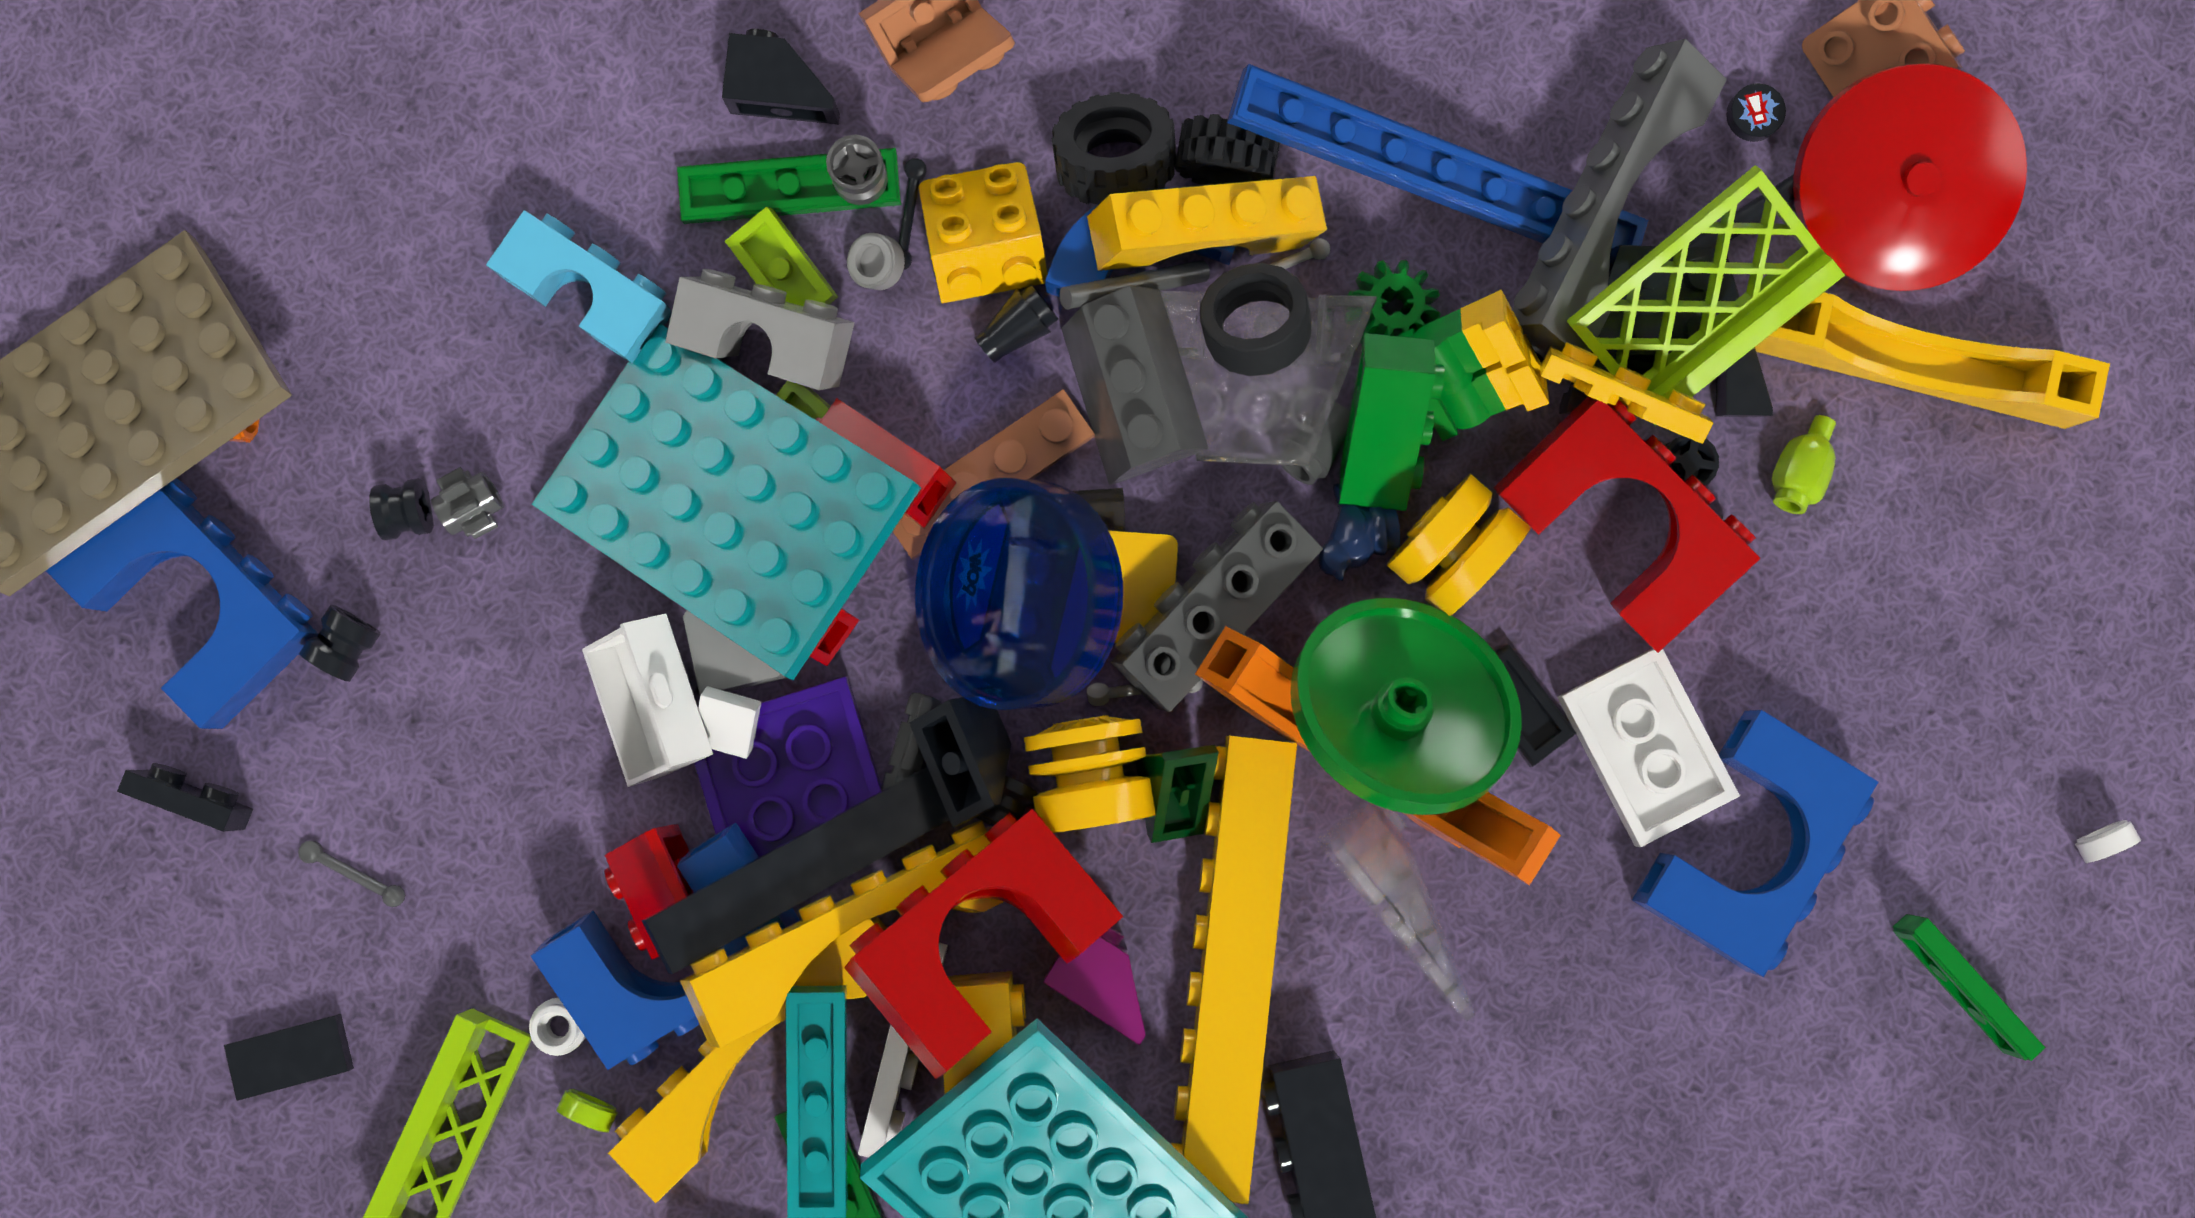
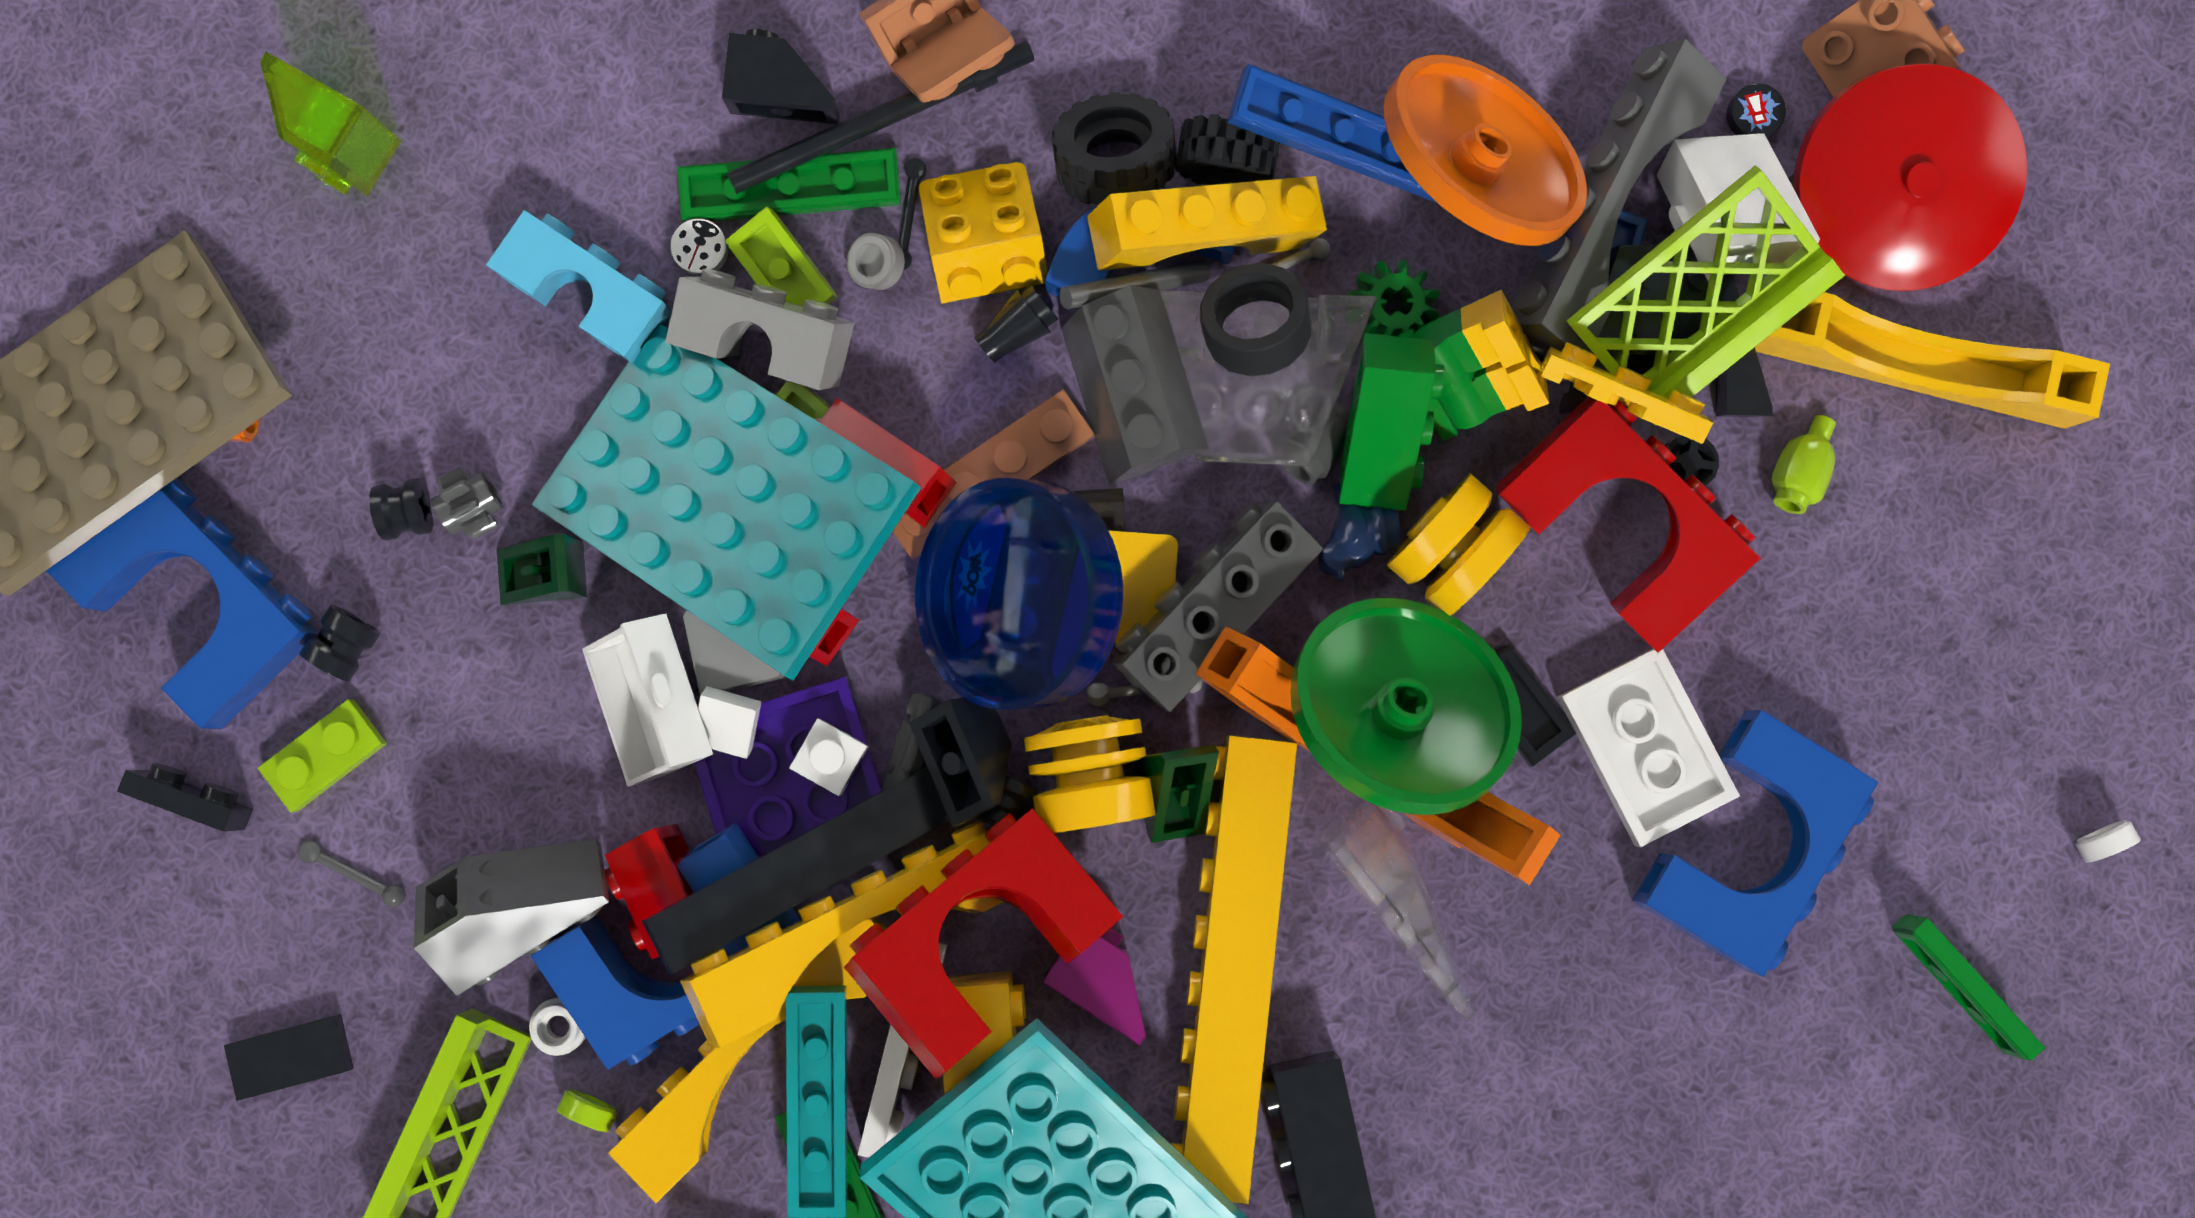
(322, 756): none -> lime plate
(328, 131): none -> clear neon green slope
(503, 907): none -> dark grey slope
(542, 570): none -> dark green slope
(699, 246): none -> white tile
(829, 757): none -> white plate
(852, 159): flat silver wheel -> none
(867, 123): none -> black bar
(1485, 150): none -> orange dish
(1706, 166): none -> white container

